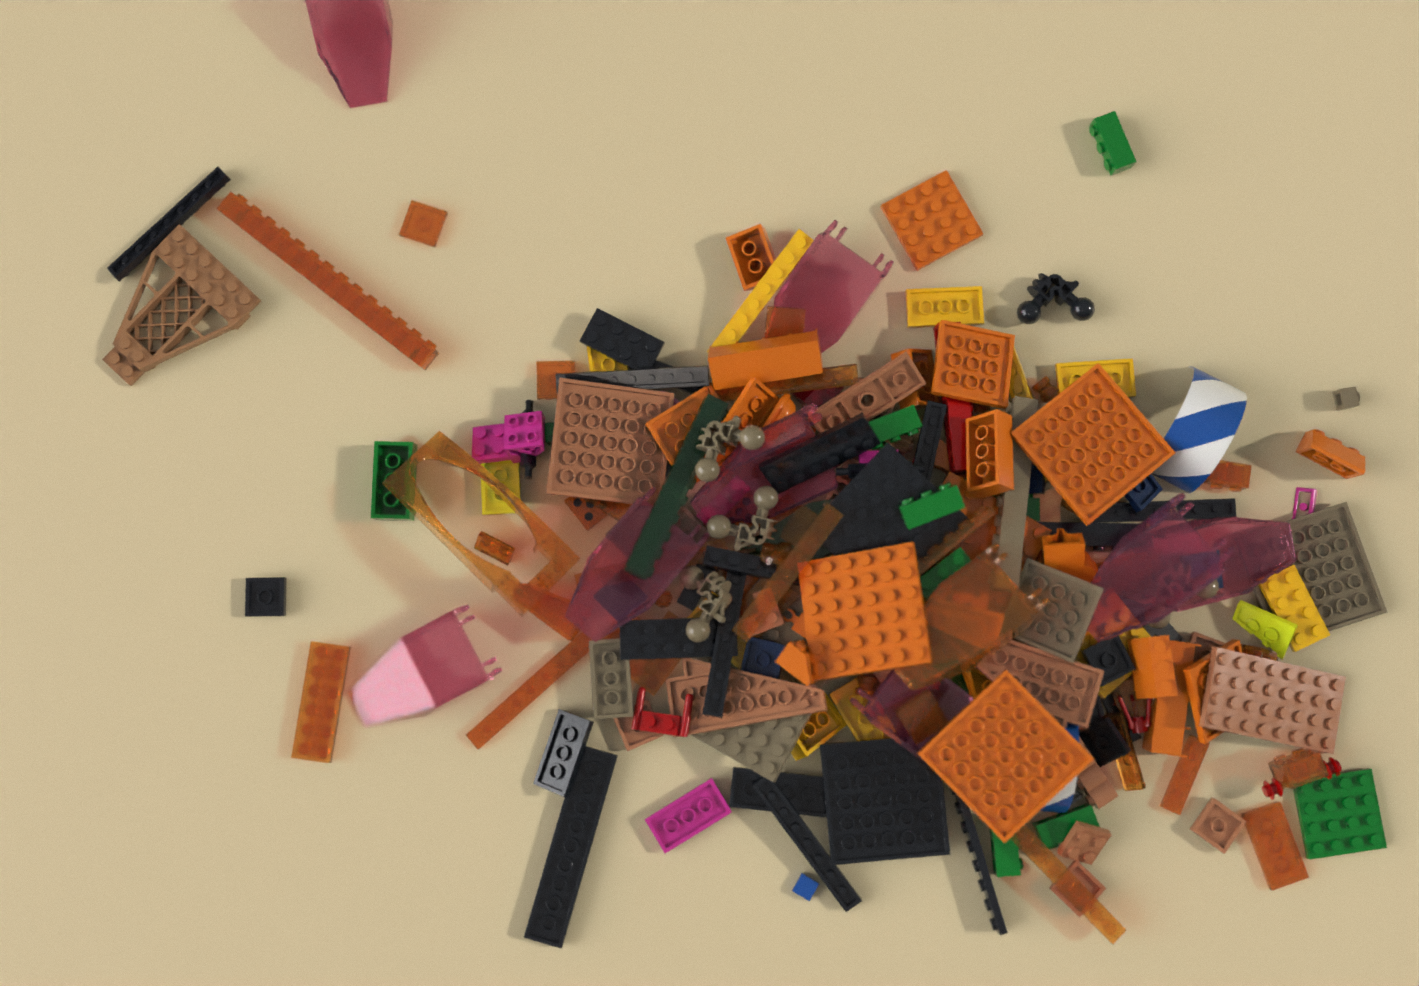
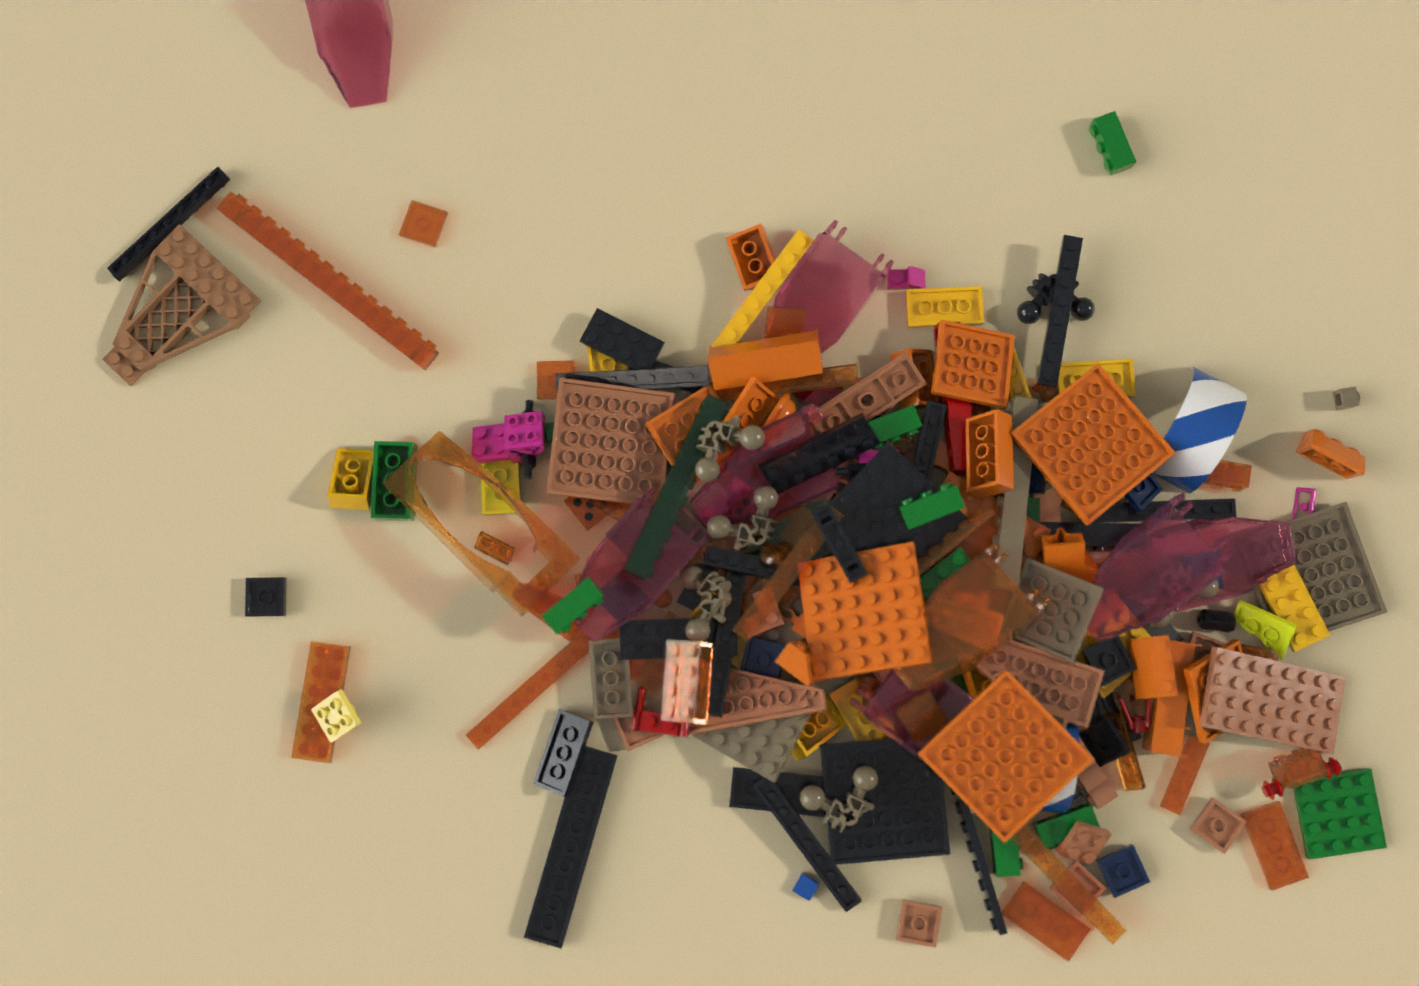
(340, 715): none -> light yellow plate
(351, 479): none -> yellow slope
(422, 673): clear pink windscreen -> none
(574, 606): none -> green brick
(686, 681): none -> clear orange brick
(688, 815): dark pink plate -> none
(814, 798): none -> dark tan piece
(839, 543): none -> black slope
(906, 278): none -> dark pink slope
(919, 923): none -> nougat plate
(931, 220): orange plate -> none
(1046, 921): none -> clear orange plate
(1059, 311): none -> black plate
(1123, 870): none -> dark blue plate
(1216, 620): none -> black piece

